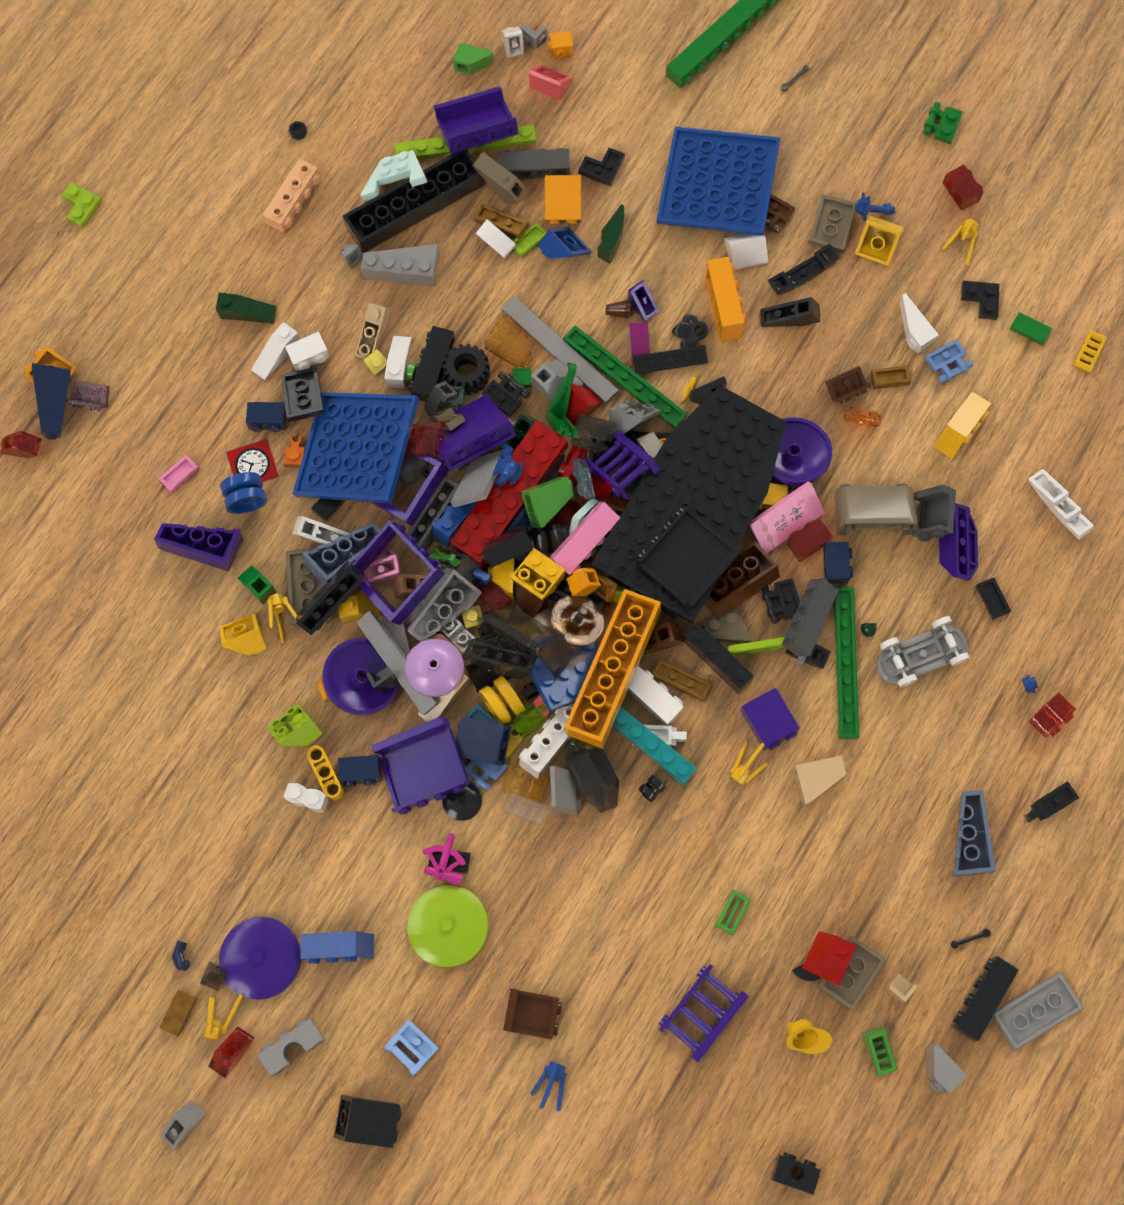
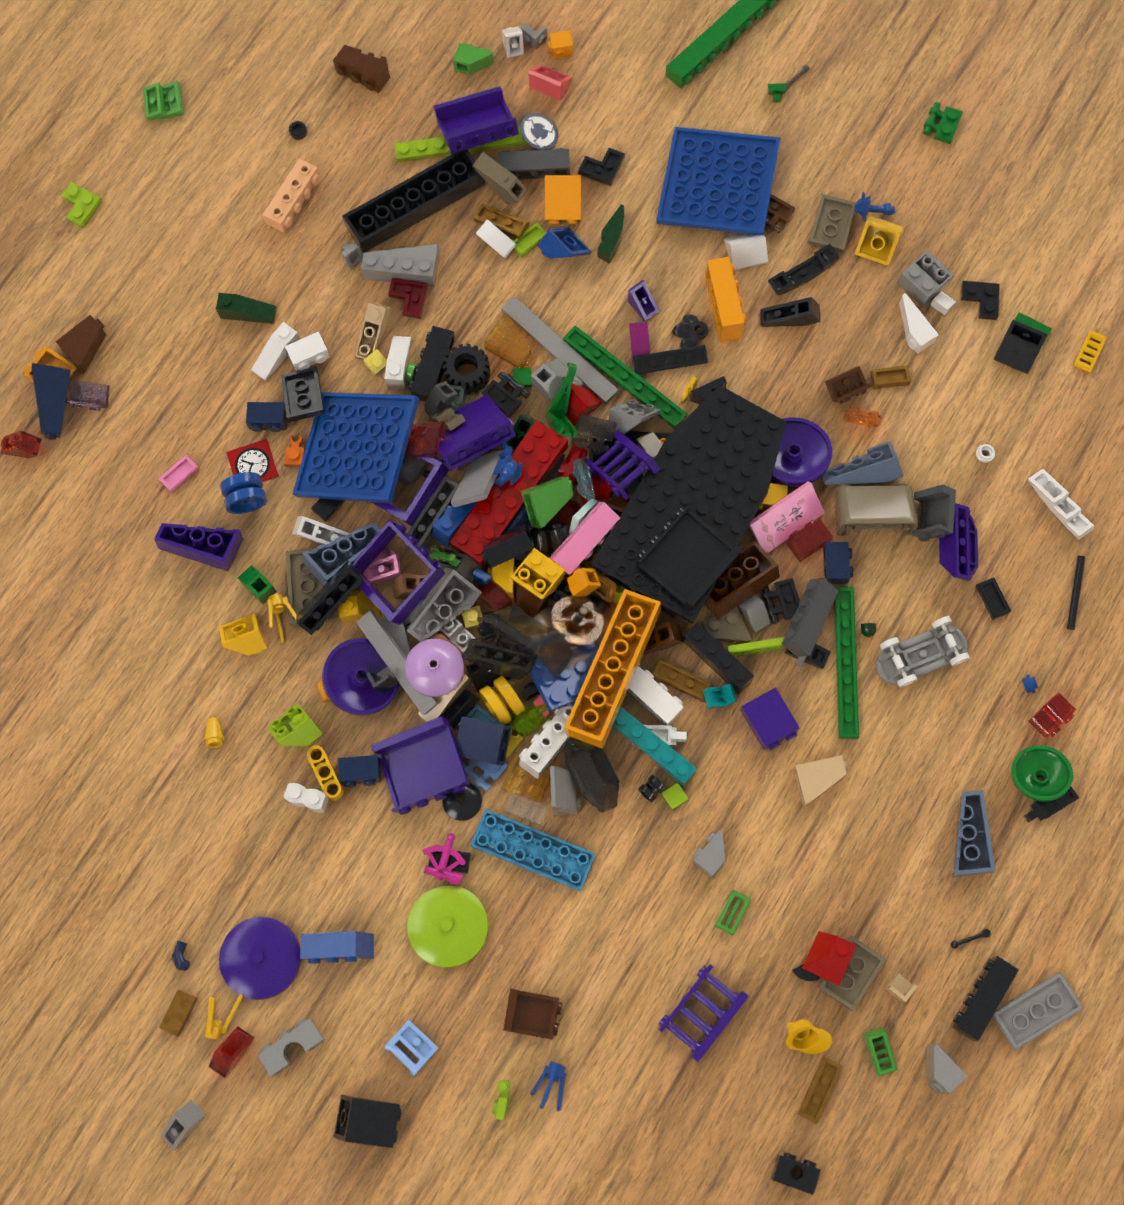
(83, 342): none -> reddish brown slope
(163, 101): none -> bright green slope
(213, 734): none -> yellow cone
(213, 976): clear smoke slope -> none
(362, 68): none -> reddish brown wedge
(394, 169): light aqua wing -> none
(413, 294): none -> dark red plate
(460, 707): none -> black plate
(500, 1106): none -> lime plate
(532, 850): none -> dark azure plate
(539, 131): none -> sticker
(620, 309): reddish brown cone -> none
(674, 796): none -> lime tile
(712, 855): none -> light grey slope
(719, 696): none -> teal bracket
(741, 774): yellow plant -> none
(755, 613): none -> light grey slope
(776, 90): none -> green tile
(820, 1090): none -> pearl gold plate
(874, 467): none -> sand blue wedge
(925, 278): none -> light grey slope
(943, 303): none -> white slope
(945, 356): medium blue plate -> none
(962, 424): yellow wedge -> none
(963, 187): clear red brick -> none
(967, 230): yellow plant -> none
(988, 449): none -> white plate
(1020, 346): none -> black slope
(1043, 763): none -> green dish
(1076, 593): none -> black bar

